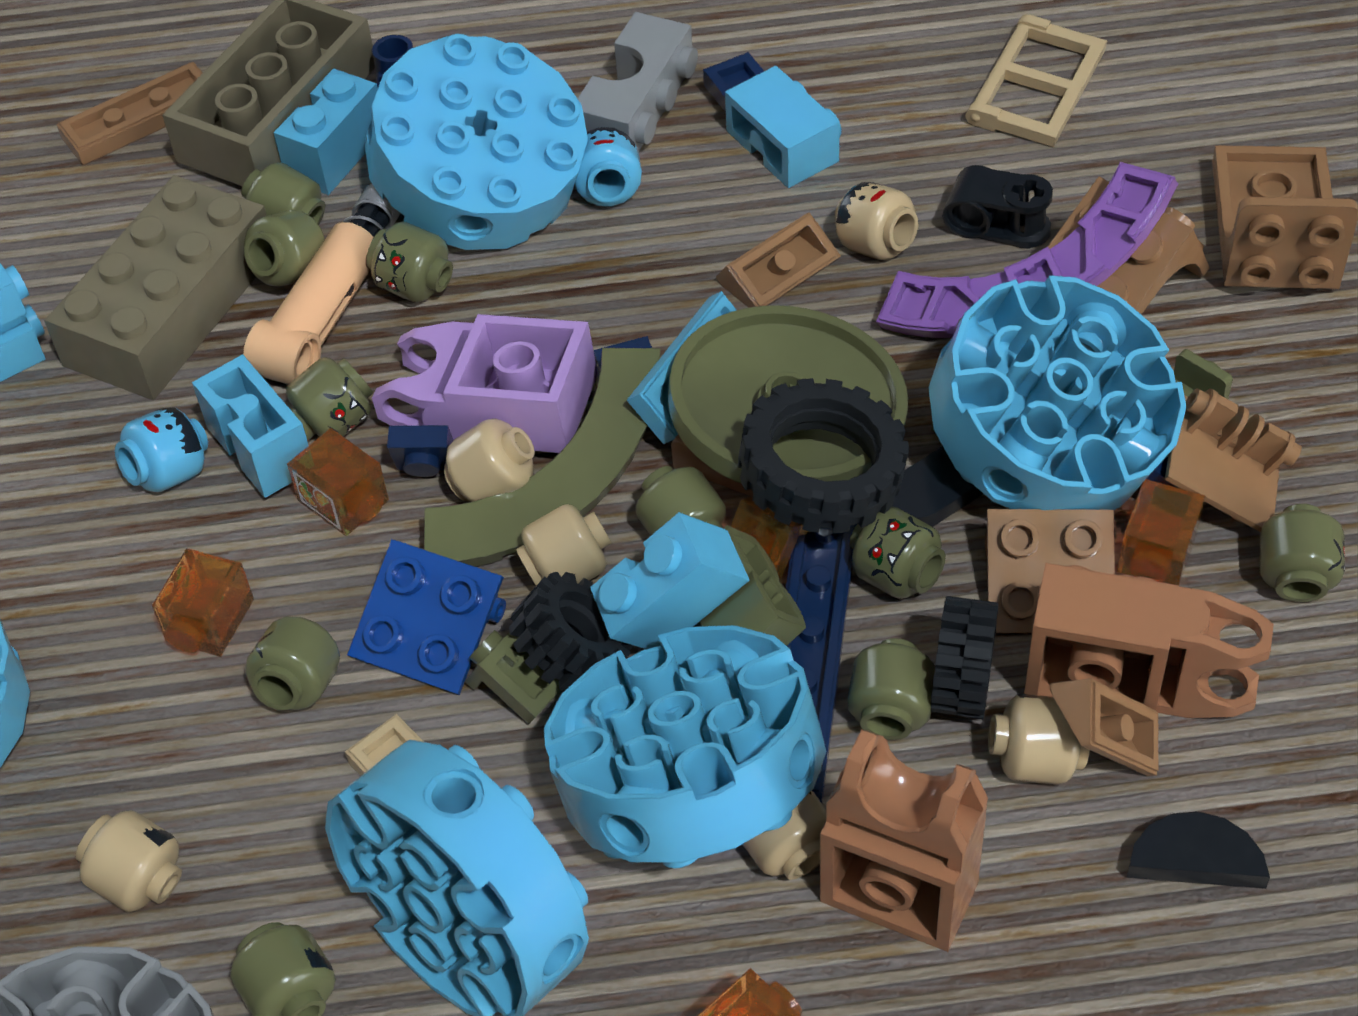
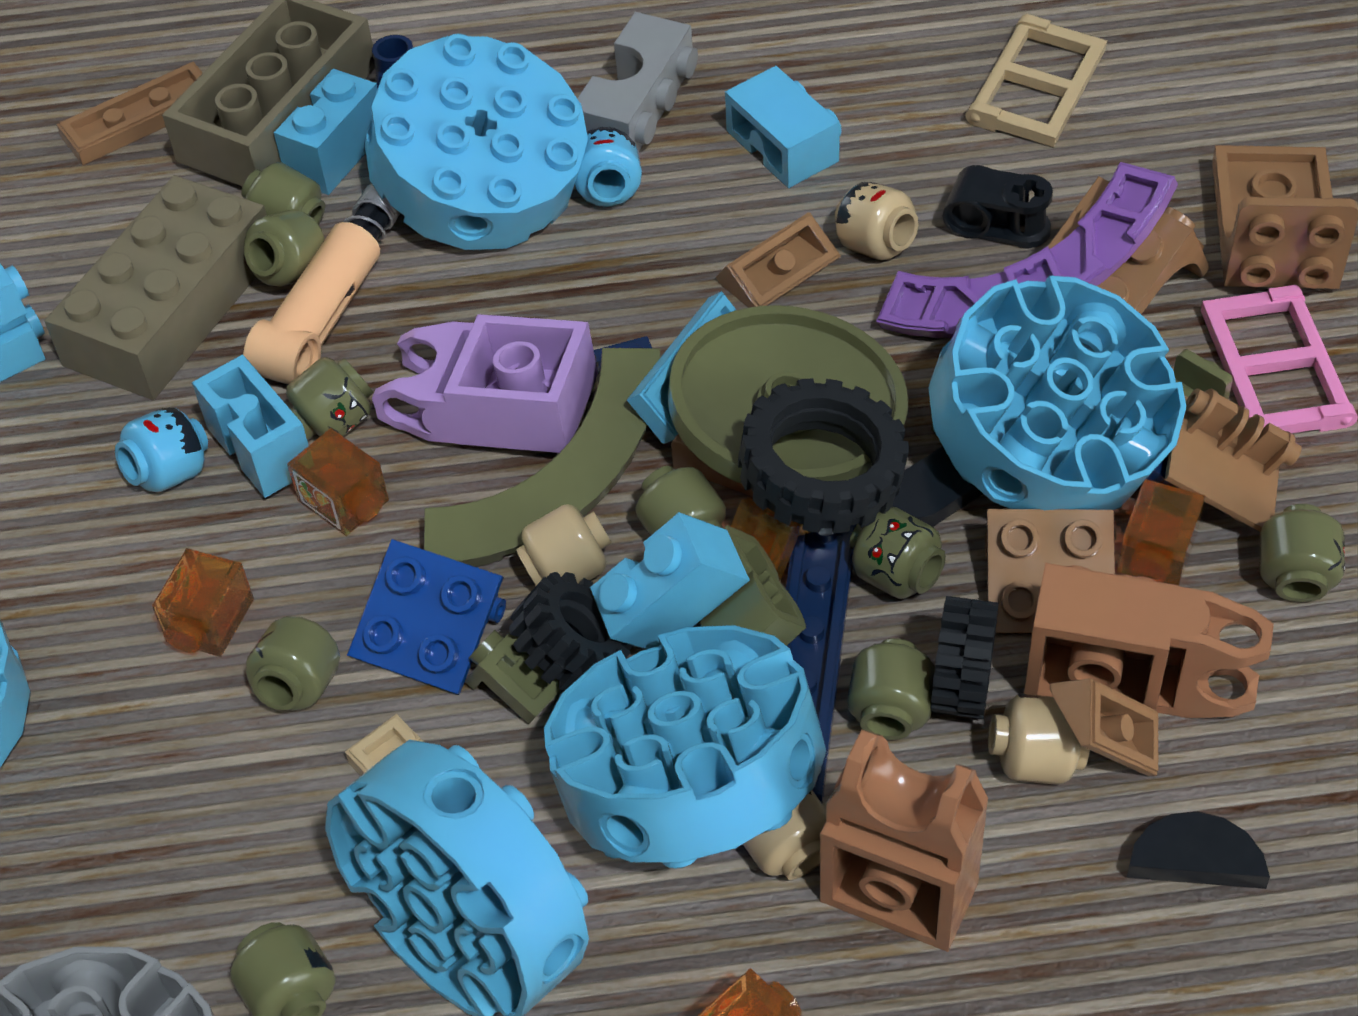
(129, 860): tan head -> none
(409, 262): olive head -> none
(419, 449): dark blue plate -> none
(489, 461): tan head -> none
(729, 74): dark blue plate -> none
(1290, 298): none -> bright pink window

